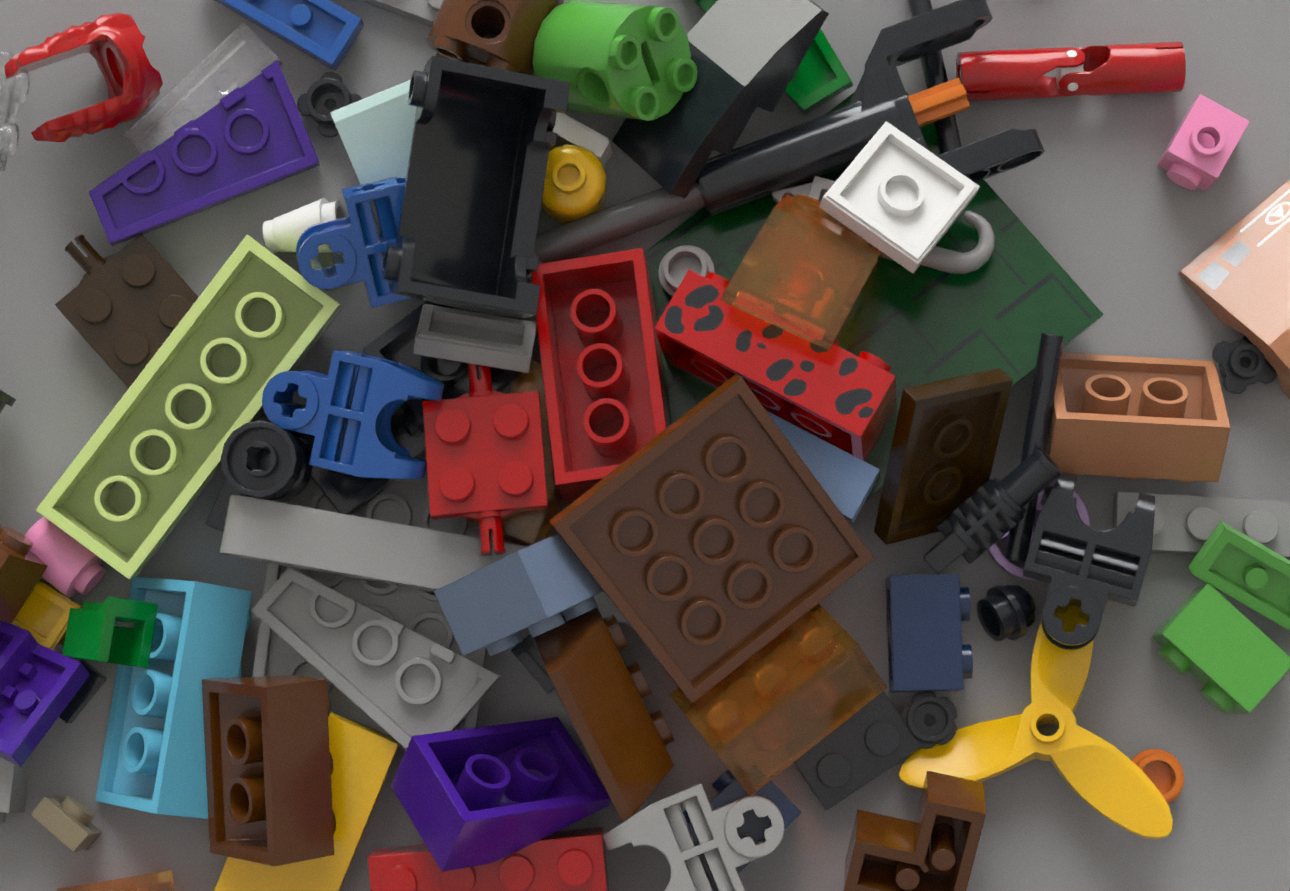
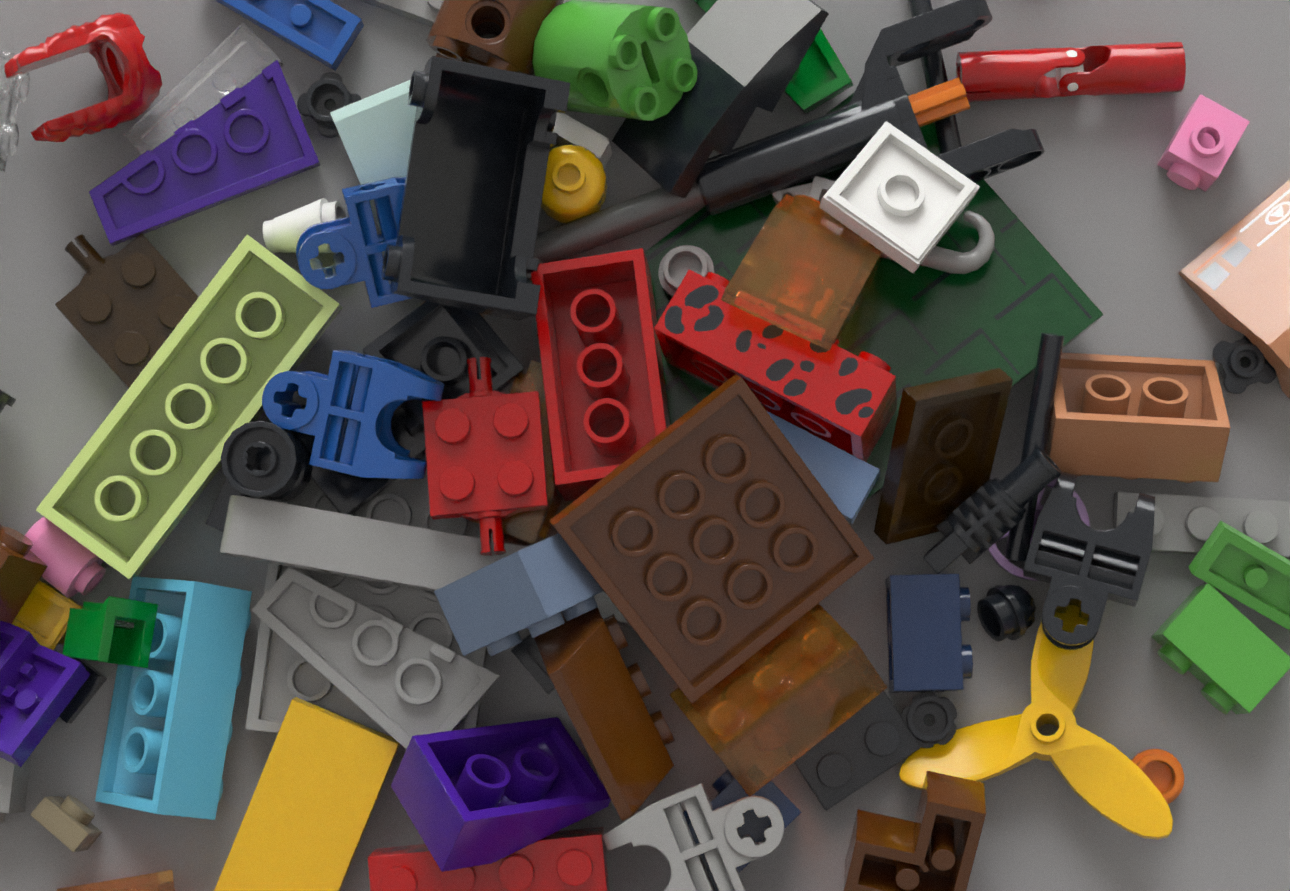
(268, 768): reddish brown slope -> none
(475, 338): light grey tile -> none

